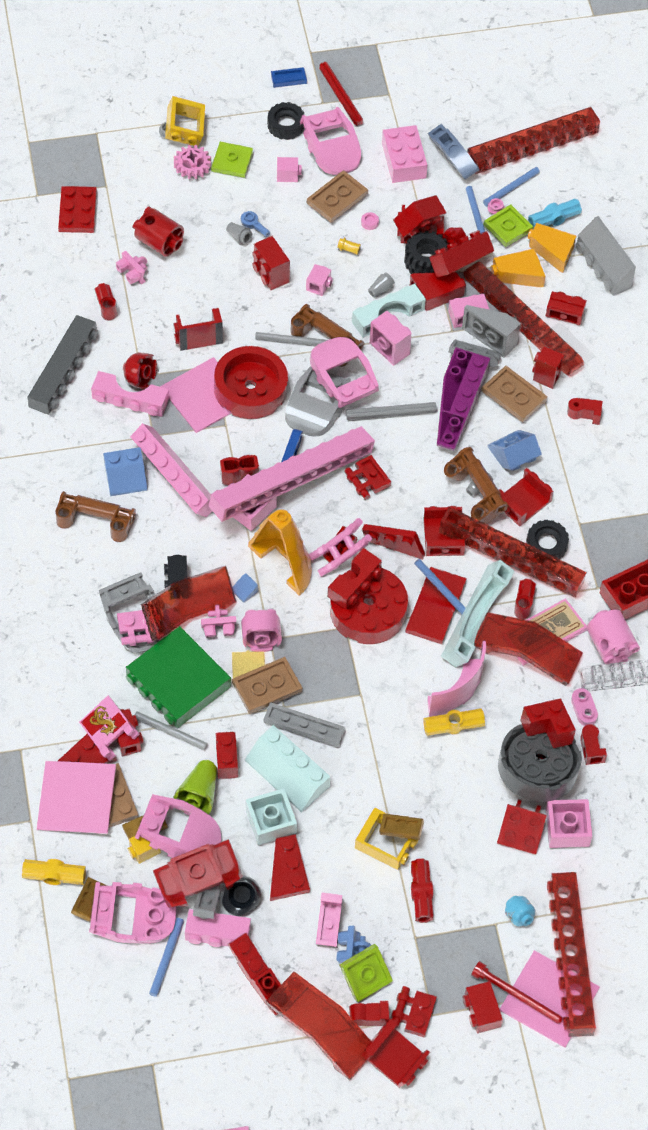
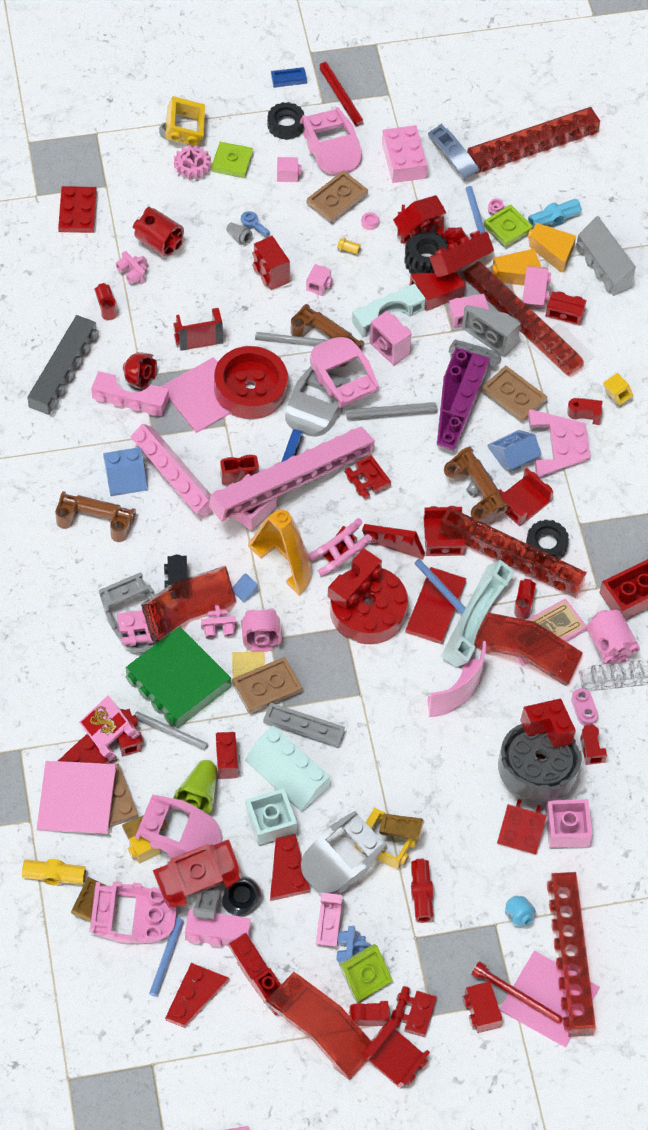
(194, 993): none -> red wing
(327, 870): none -> light grey slope
(381, 284): light grey cone -> none
(465, 719): yellow piece -> none
(512, 185): medium blue bar -> none
(535, 285): none -> bright pink brick
(547, 367): red brick -> none
(567, 438): none -> bright pink wing
(618, 389): none -> yellow brick

